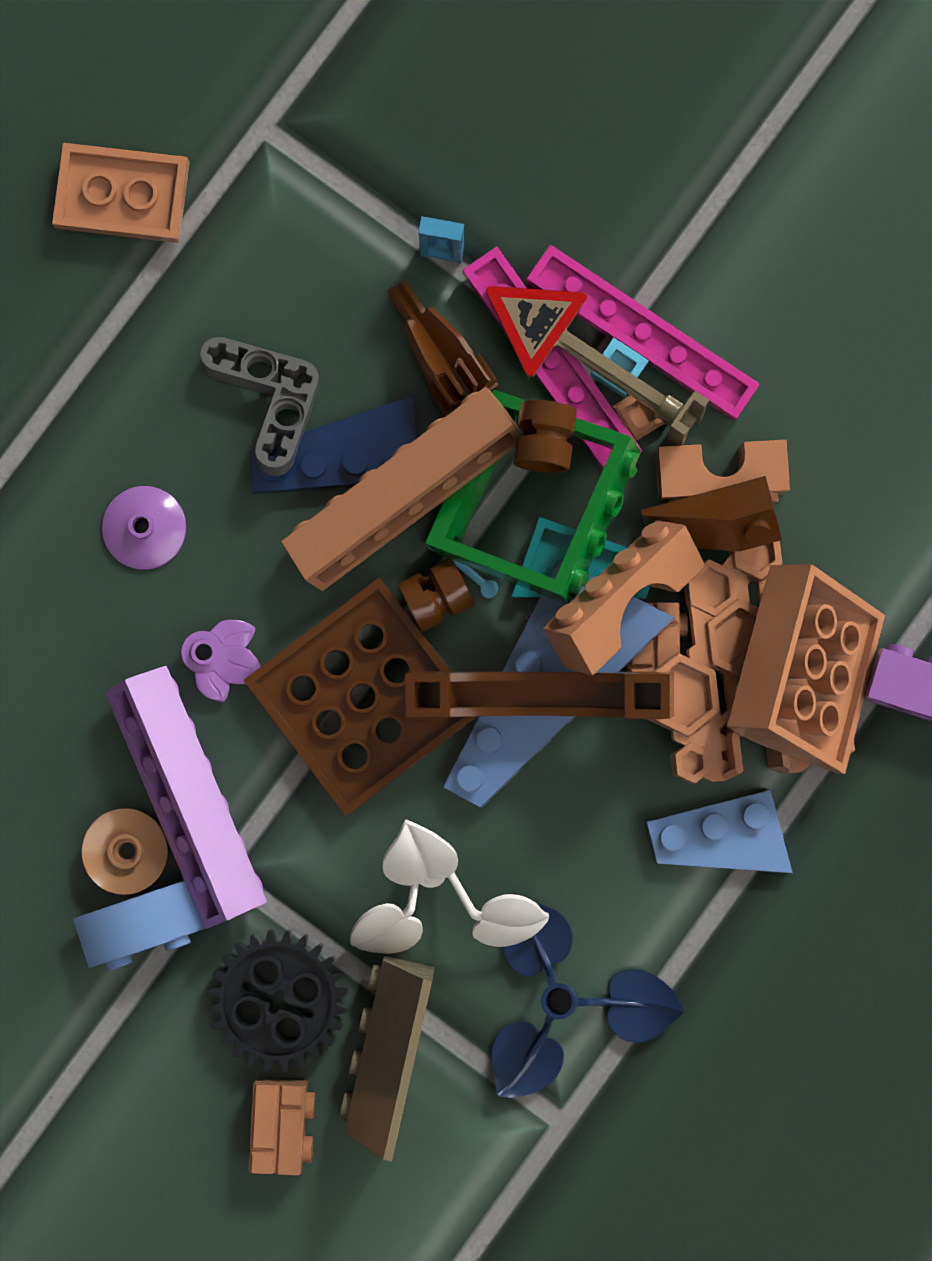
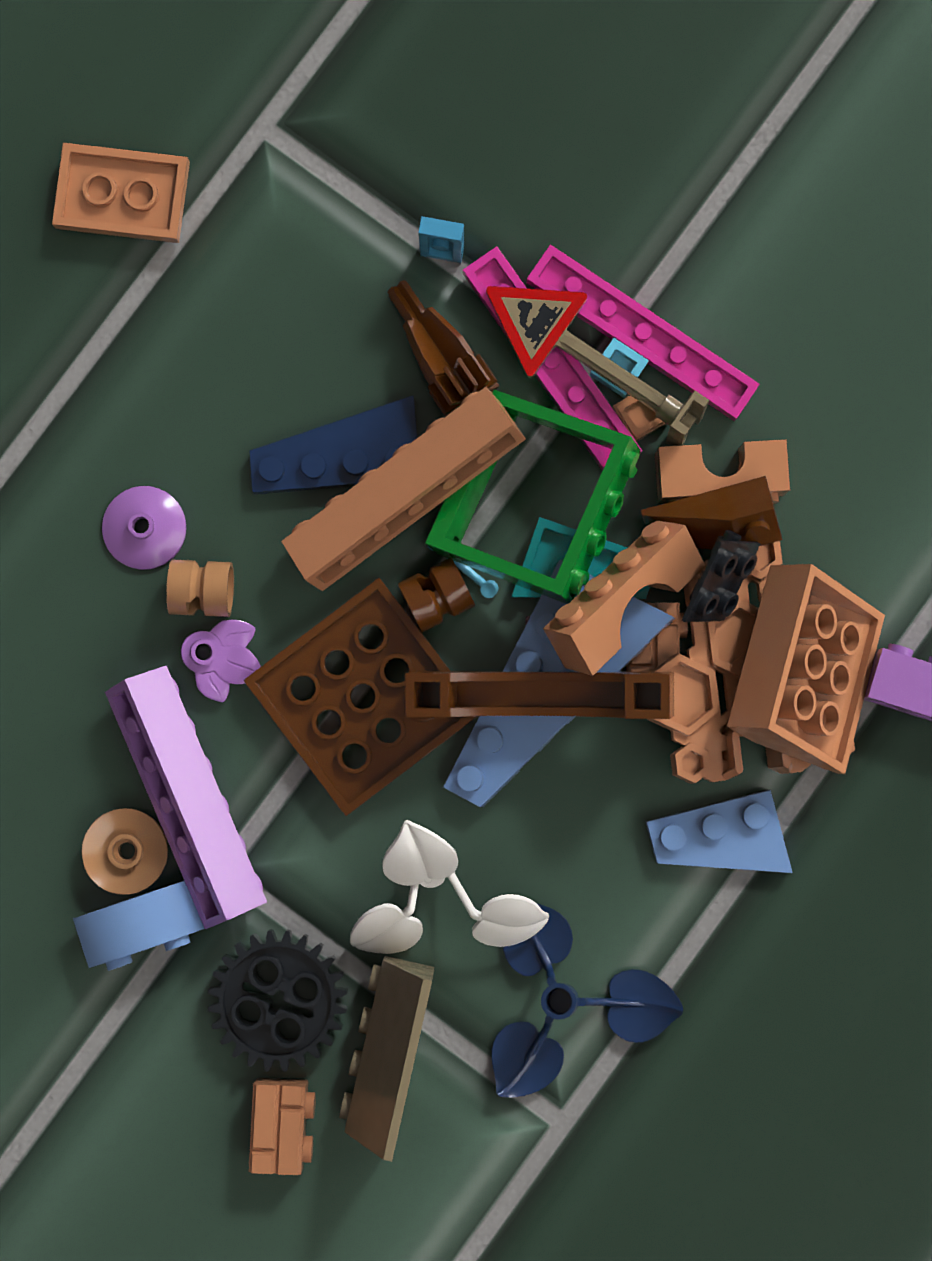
(200, 588): none -> medium nougat wheel
(284, 394): dark grey beam -> none
(545, 436): reddish brown wheel -> none
(717, 590): none -> black hinge

